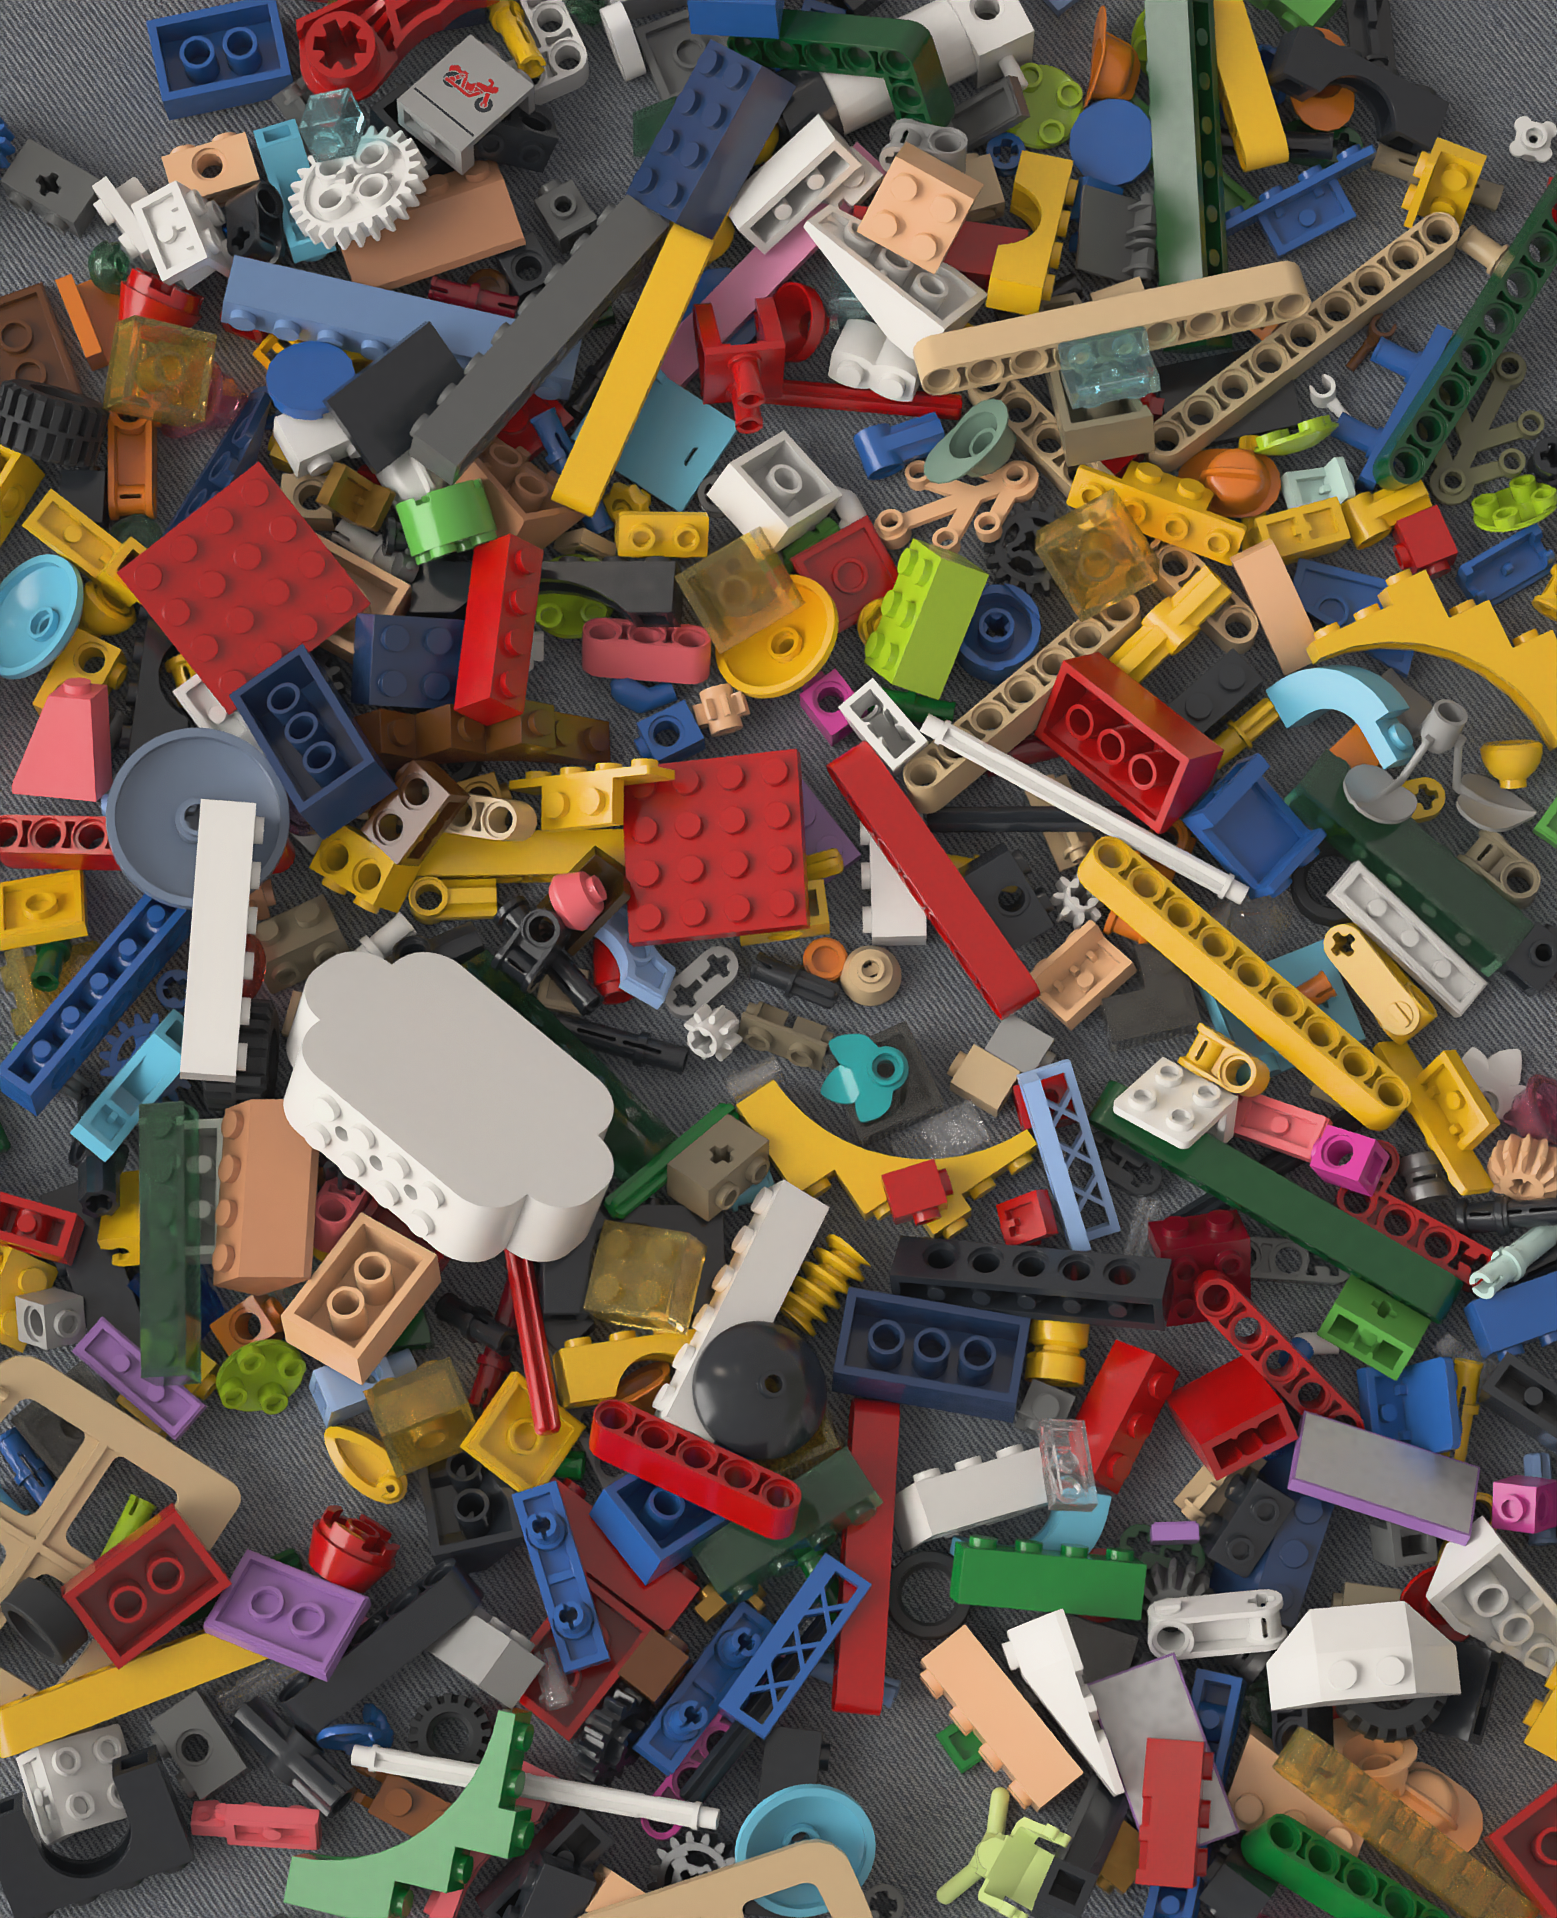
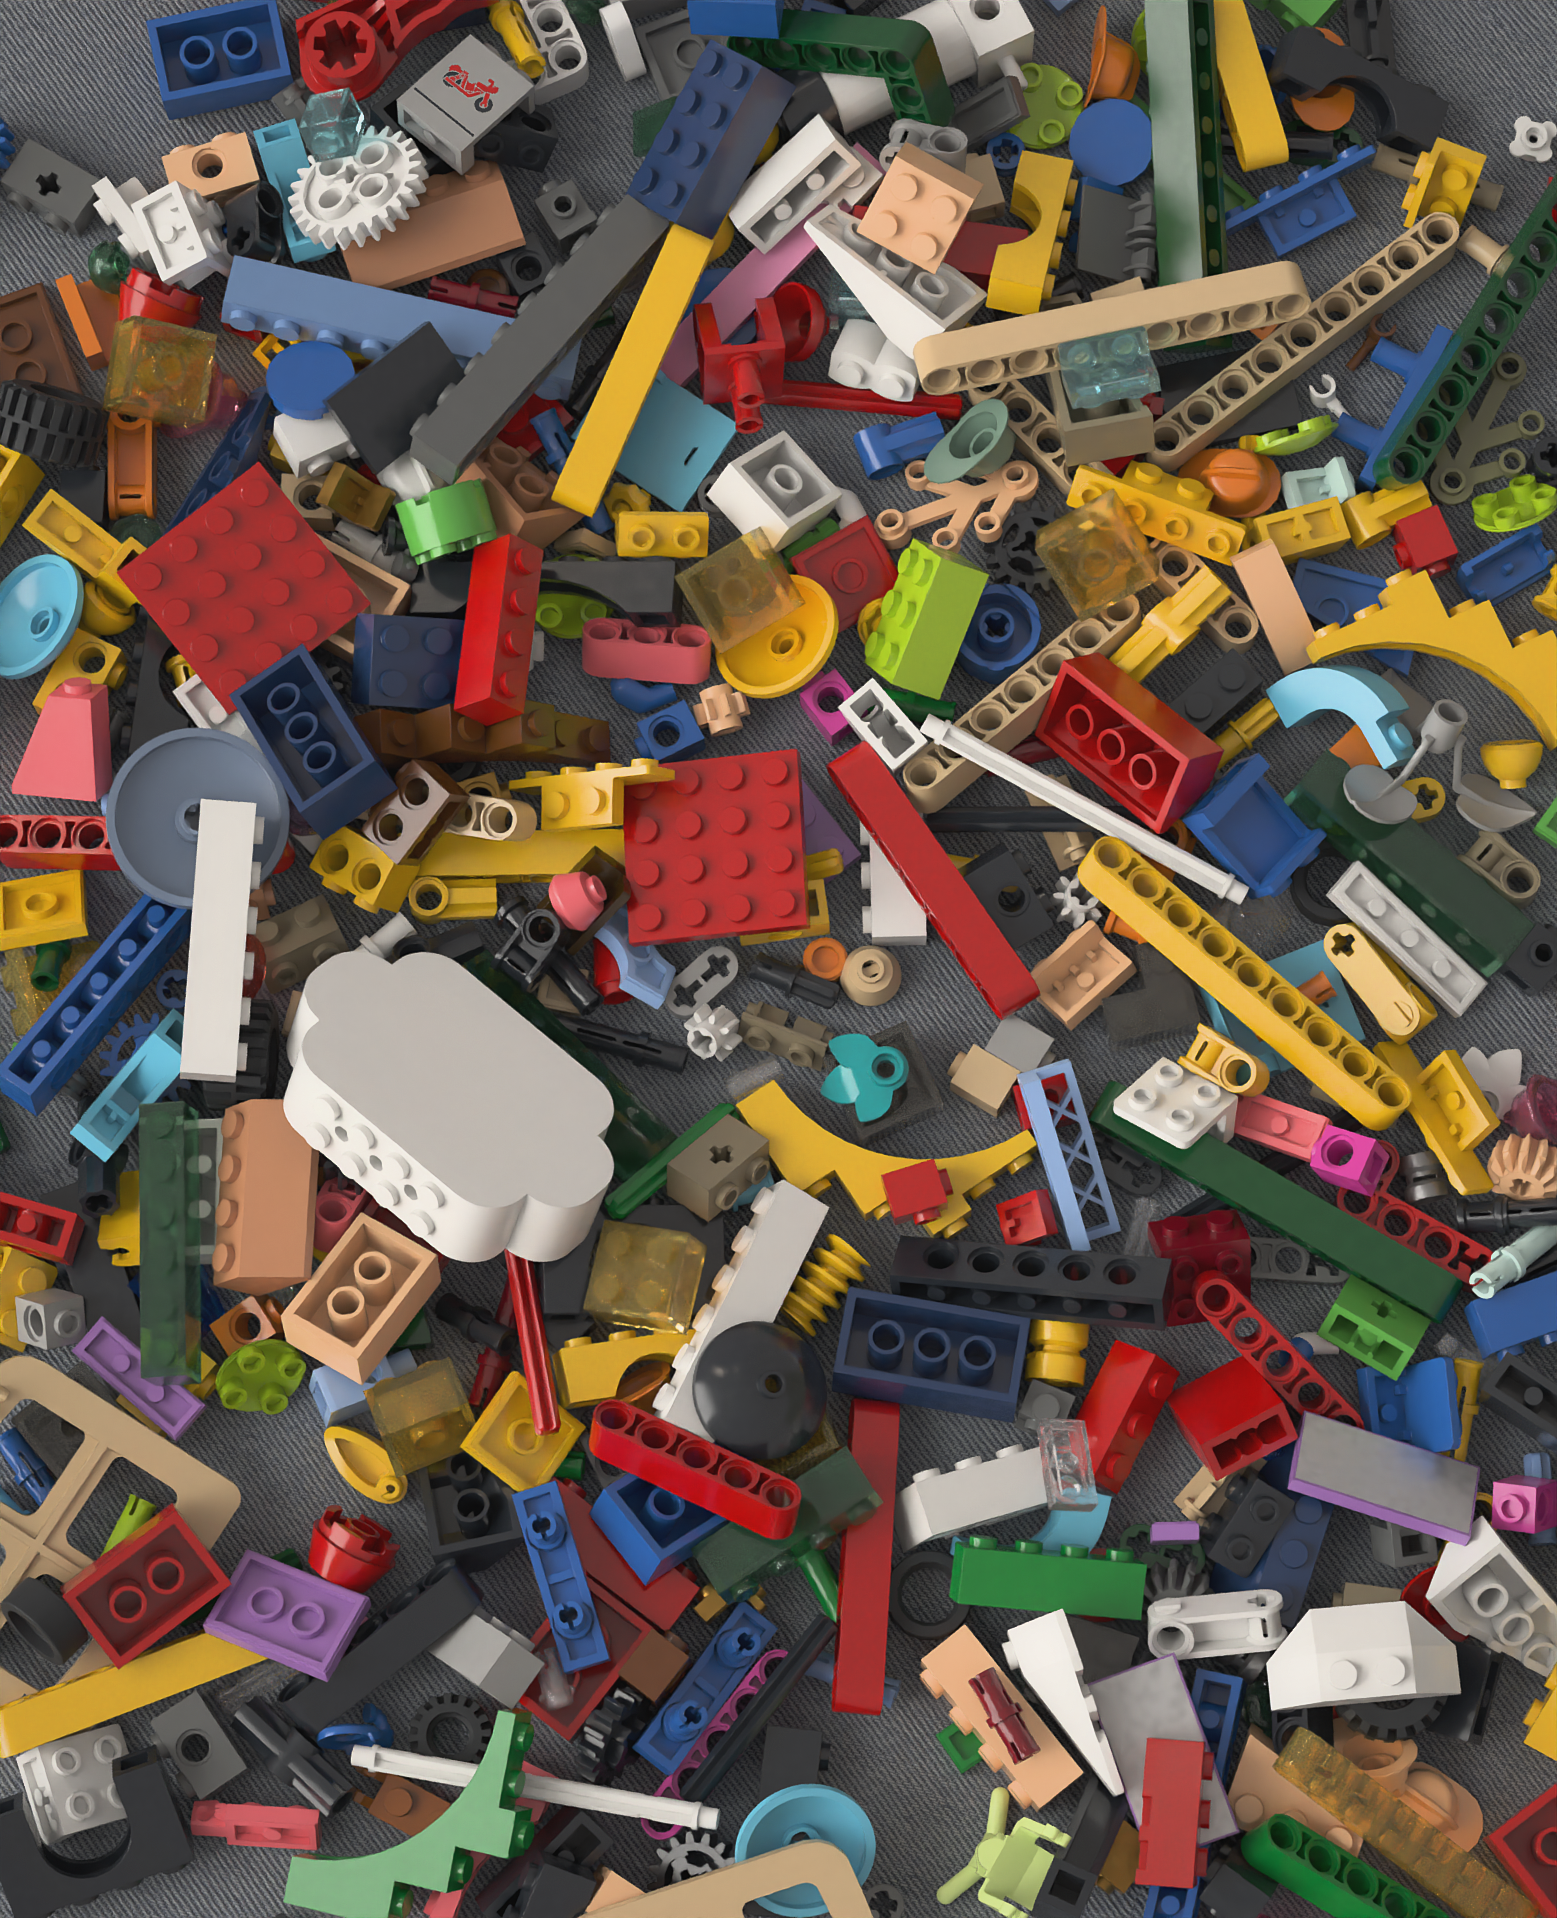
(781, 1636): blue fence -> none
(945, 1136): clear slope -> none
(1004, 1715): none -> dark red pin

